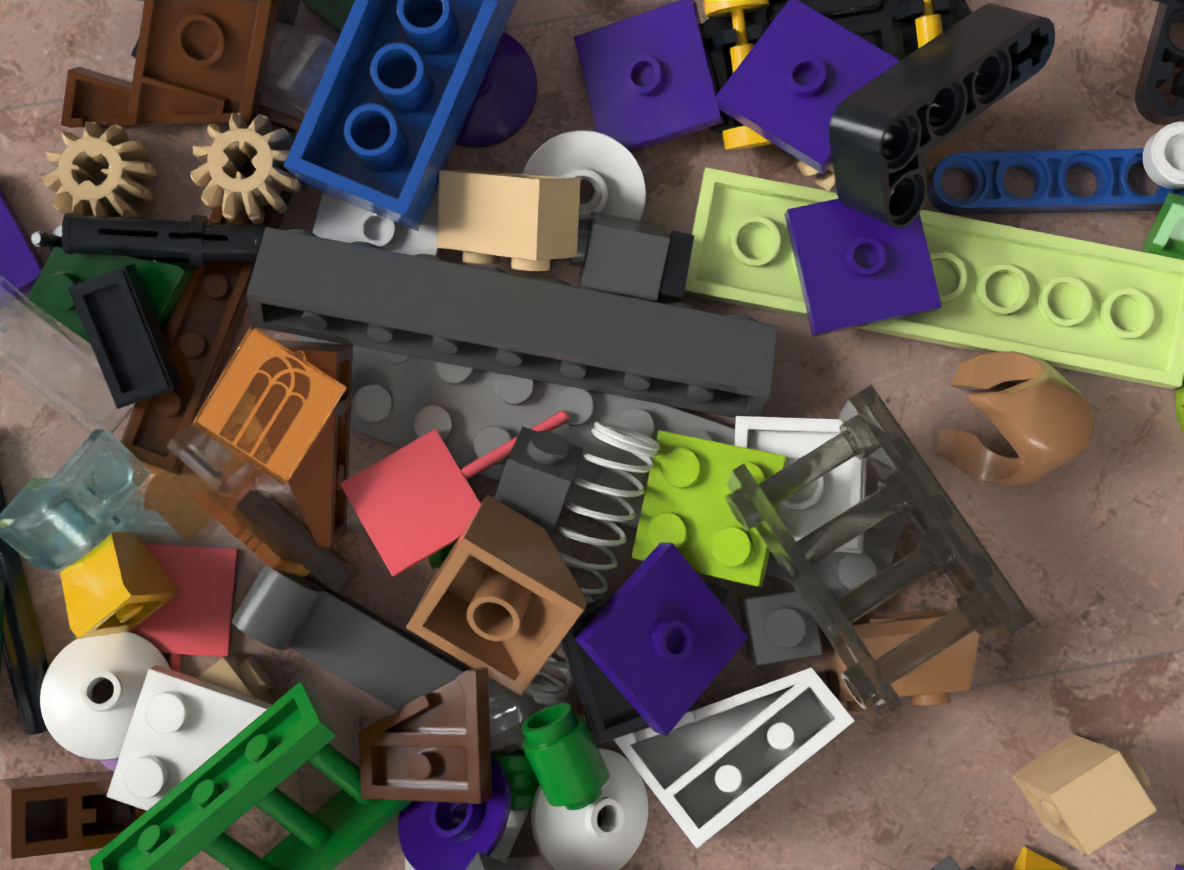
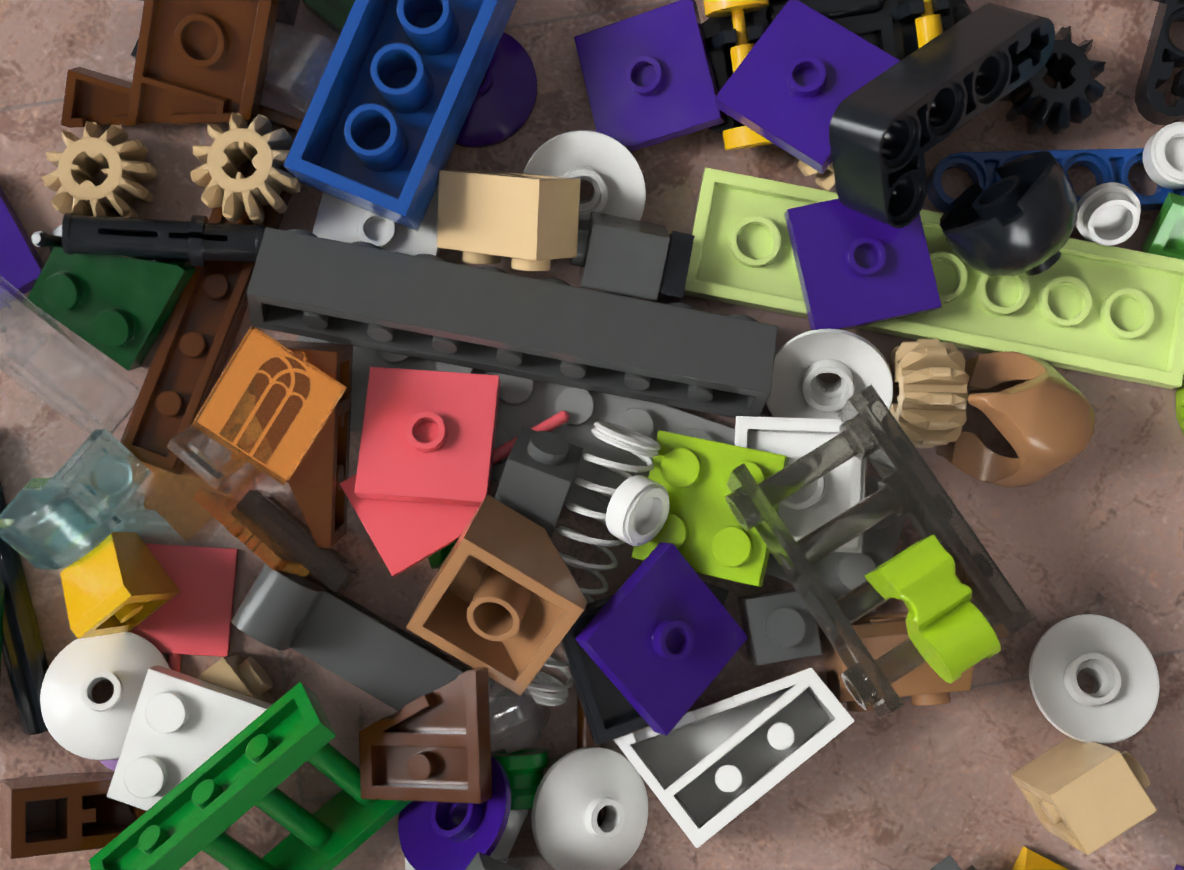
(125, 336): black tile -> none
(428, 436): none -> coral plate
(564, 756): green brick -> none
(637, 510): none -> white tile
(798, 362): none -> white dish
(929, 391): none -> tan gear
(940, 615): none -> lime leg
(1015, 221): none -> black cylinder
(1070, 95): none -> black gear
(1108, 214): none -> white plate
(1121, 672): none -> white dish

